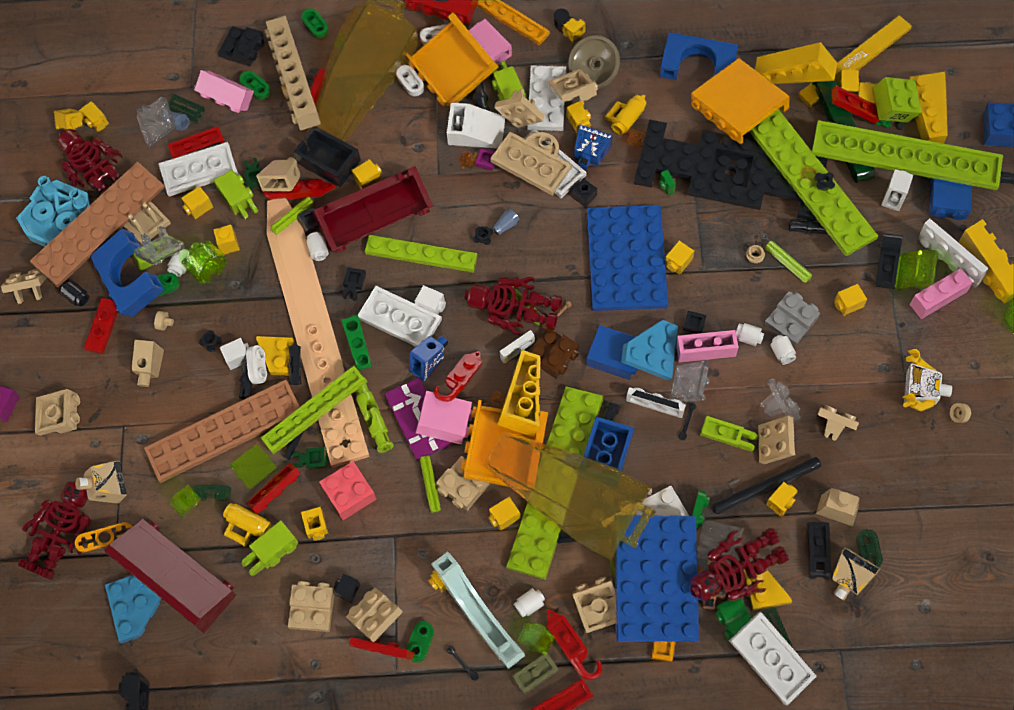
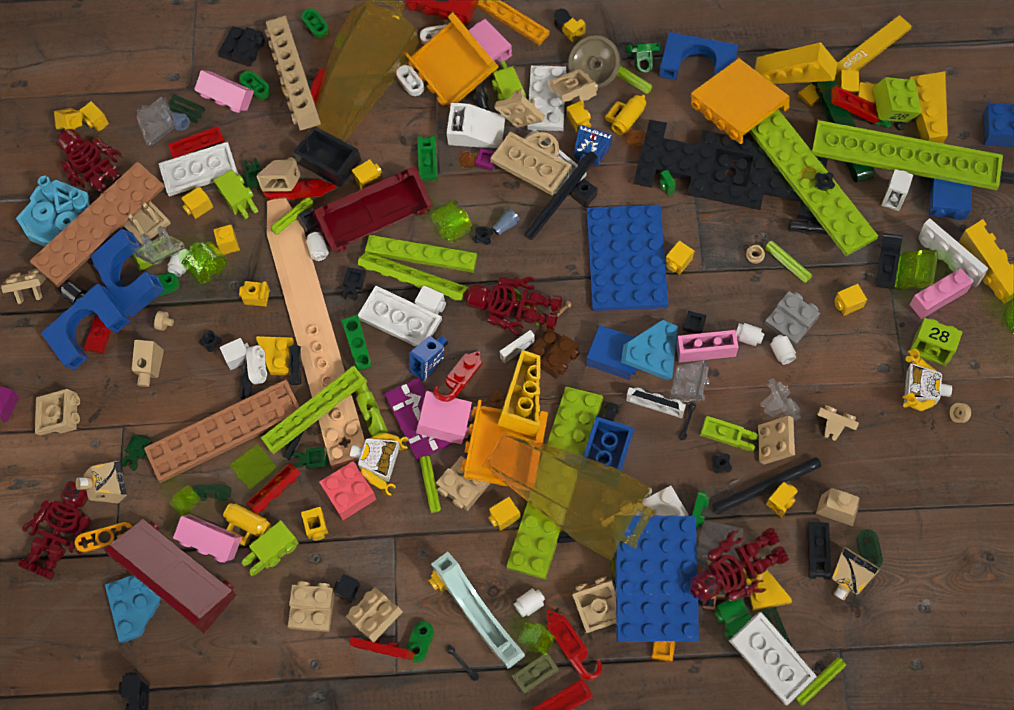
(62, 332): none -> blue arch
(135, 450): none -> dark green plate
(207, 538): none -> bright pink brick
(259, 295): none -> yellow brick
(378, 459): none -> torso
(411, 275): none -> lime plate
(427, 158): none -> green plate
(452, 221): none -> clear neon green brick
(560, 196): none -> black axle
(634, 80): none -> lime axle
(642, 51): none -> green tile
(717, 468): none -> black plate
(820, 681): none -> lime axle
(936, 341): none -> lime brick

